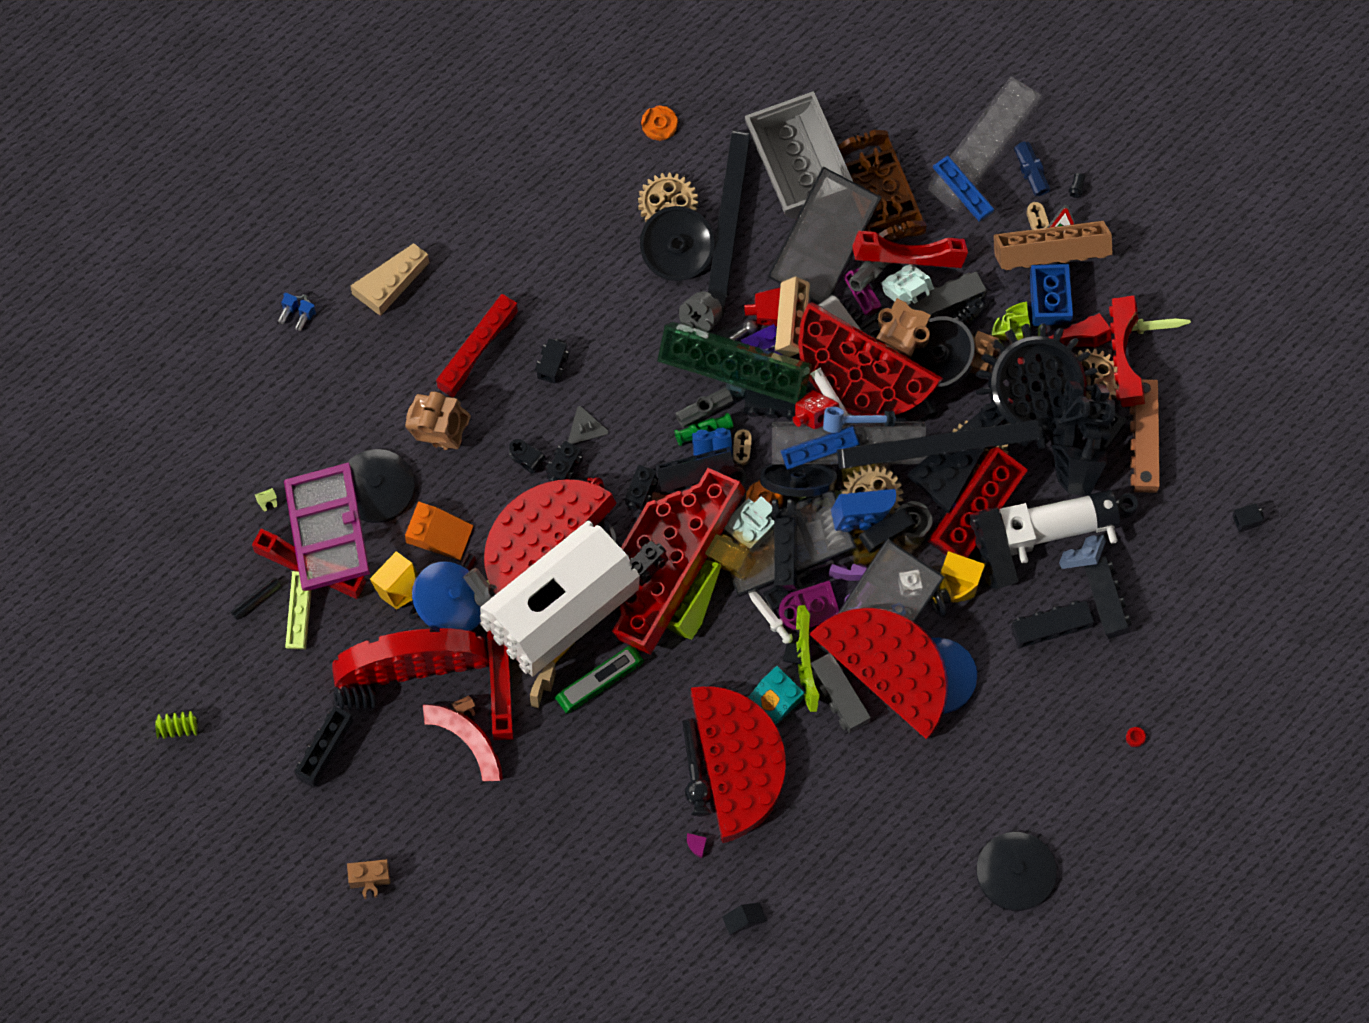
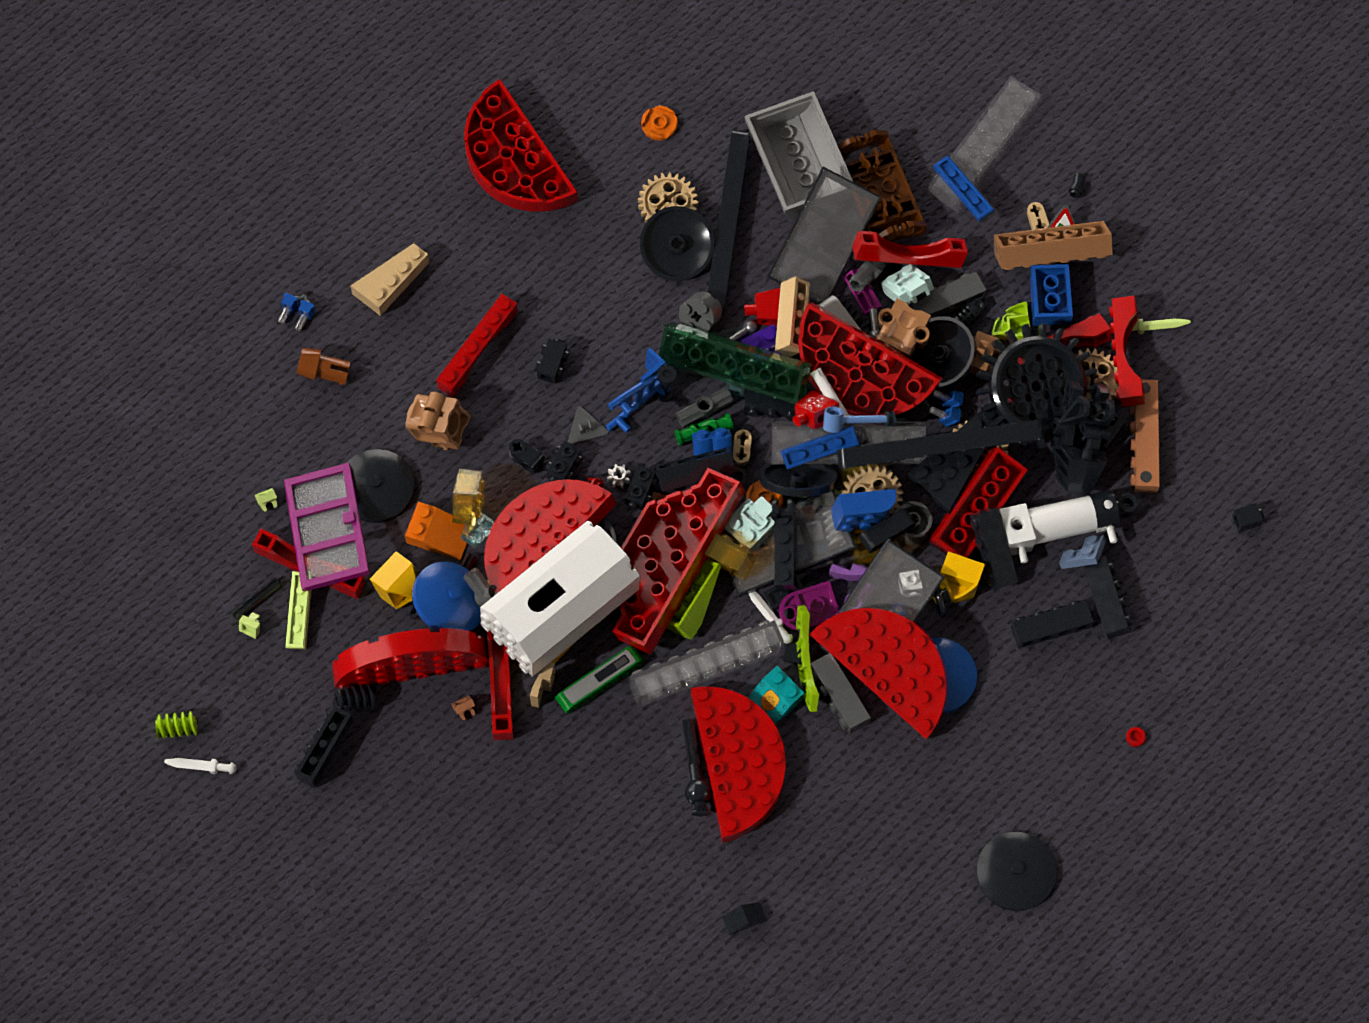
(212, 766): none -> white sword
(250, 625): none -> yellowish green tile
(314, 365): none -> dark orange piece
(368, 875): medium nougat brick -> none
(468, 497): none -> clear yellow brick
(470, 734): tile -> none
(478, 533): none -> clear light blue wing
(511, 157): none -> red brick
(618, 481): none -> white gear
(649, 561): black brick -> none
(655, 380): none -> blue hand
(696, 844): magenta tile -> none
(706, 663): none -> clear brick
(874, 323): none -> flat silver bar
(950, 401): none -> blue piece
(1032, 168): dark blue piece -> none

